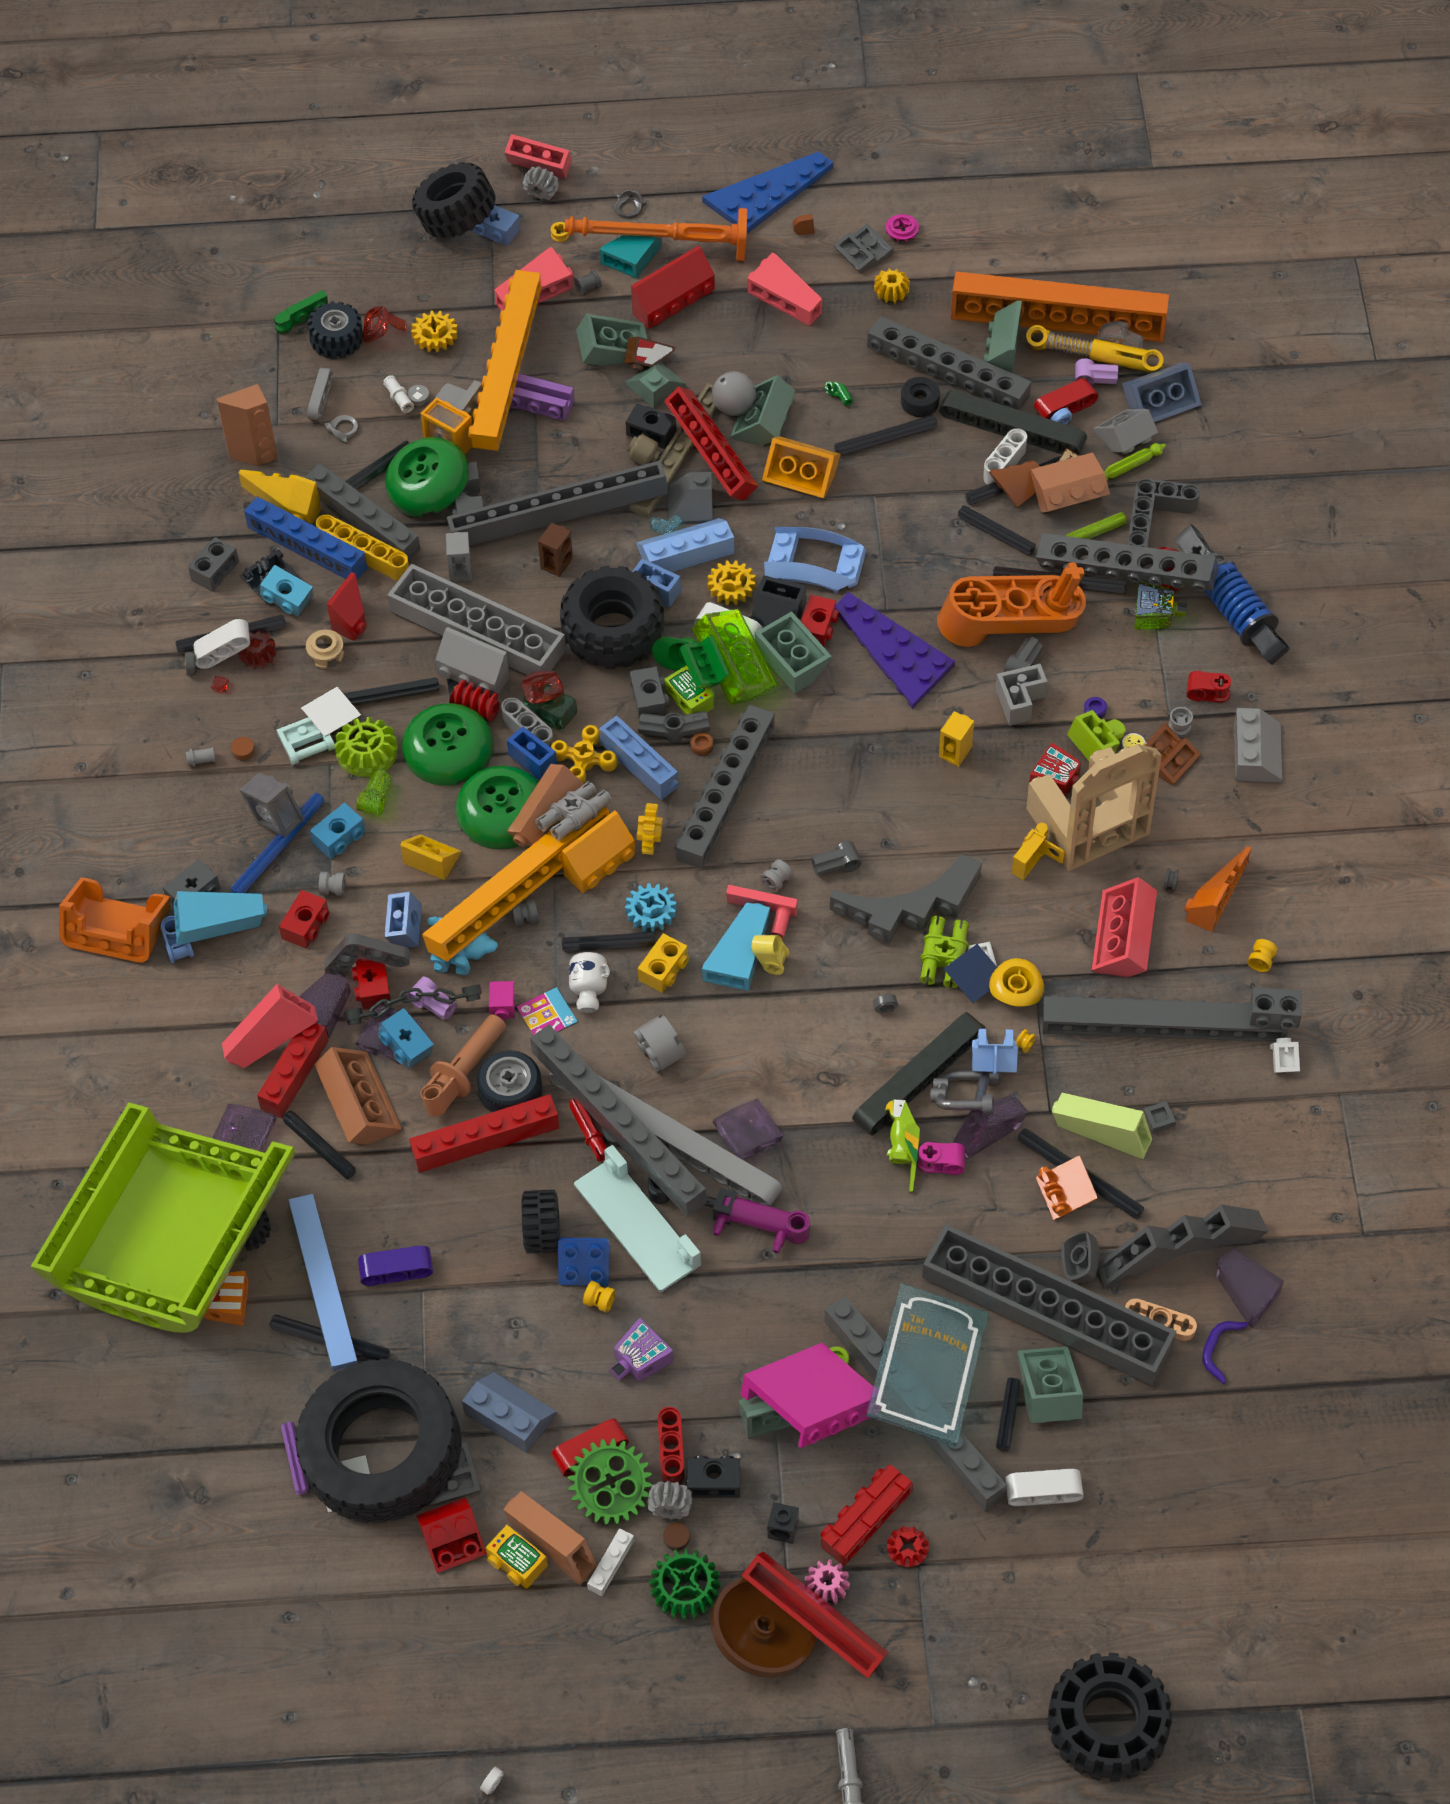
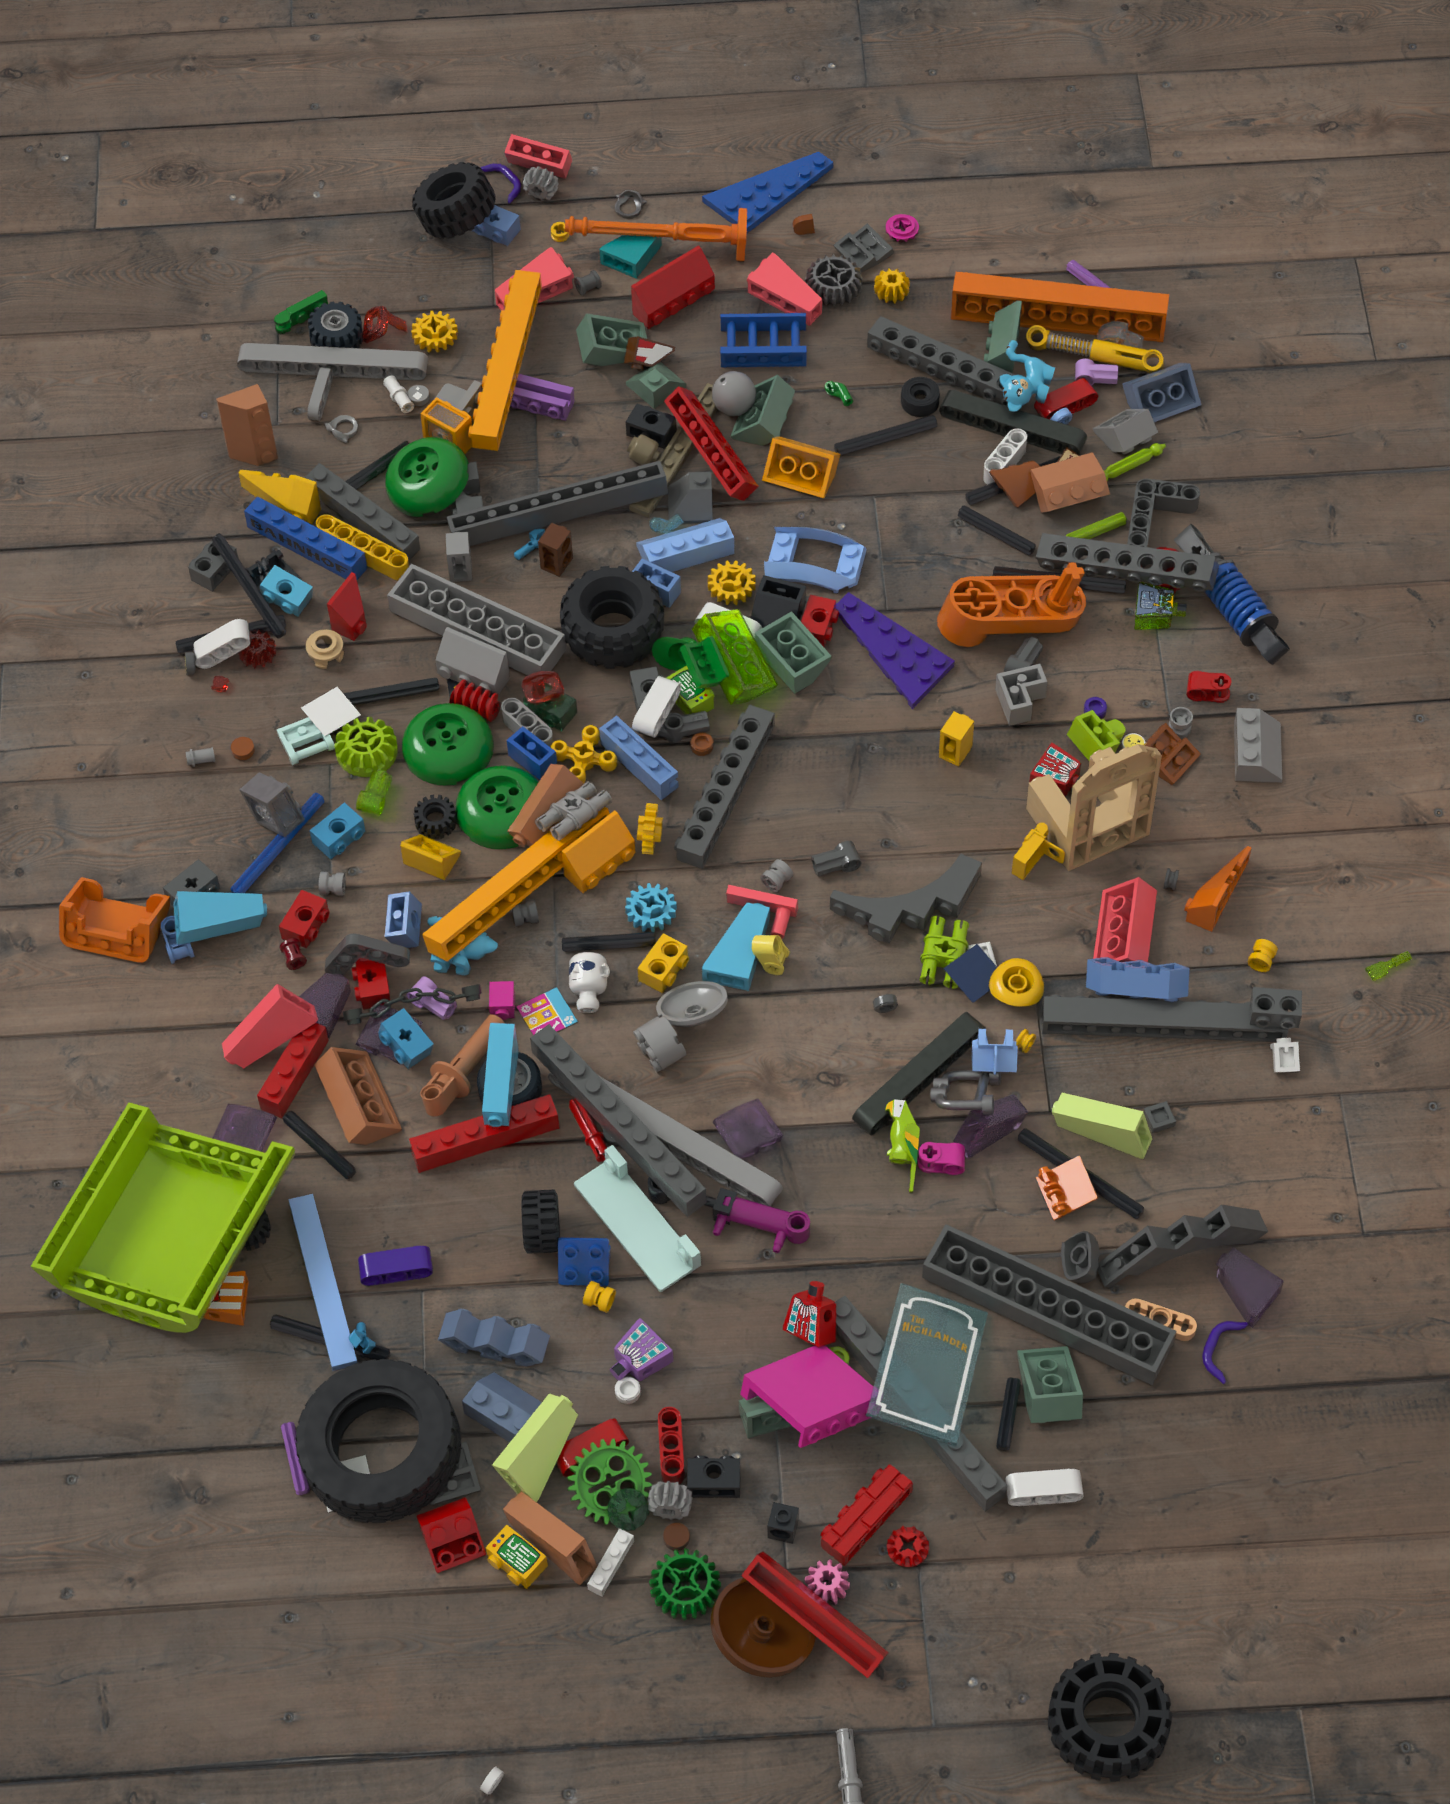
(249, 586): none -> black axle
(293, 954): none -> dark red bush
(342, 361): none -> light grey beam
(359, 1336): none -> dark azure bar
(431, 806): none -> black tyre
(493, 1338): none -> sand blue brick
(500, 1074): none -> medium azure slope
(509, 175): none -> dark purple animal
(534, 535): none -> dark azure bar
(536, 1447): none -> yellowish green slope
(618, 1503): none -> clear green gear
(627, 1390): none -> white tile
(656, 706): none -> white beam
(692, 1003): none -> light grey dish
(763, 355): none -> blue fence
(812, 1316): none -> red torso
(834, 279): none -> flat silver gear
(1019, 389): none -> medium azure animal
(1084, 275): none -> medium lavender axle
(1137, 979): none -> medium blue brick
(1381, 968): none -> clear neon green piece

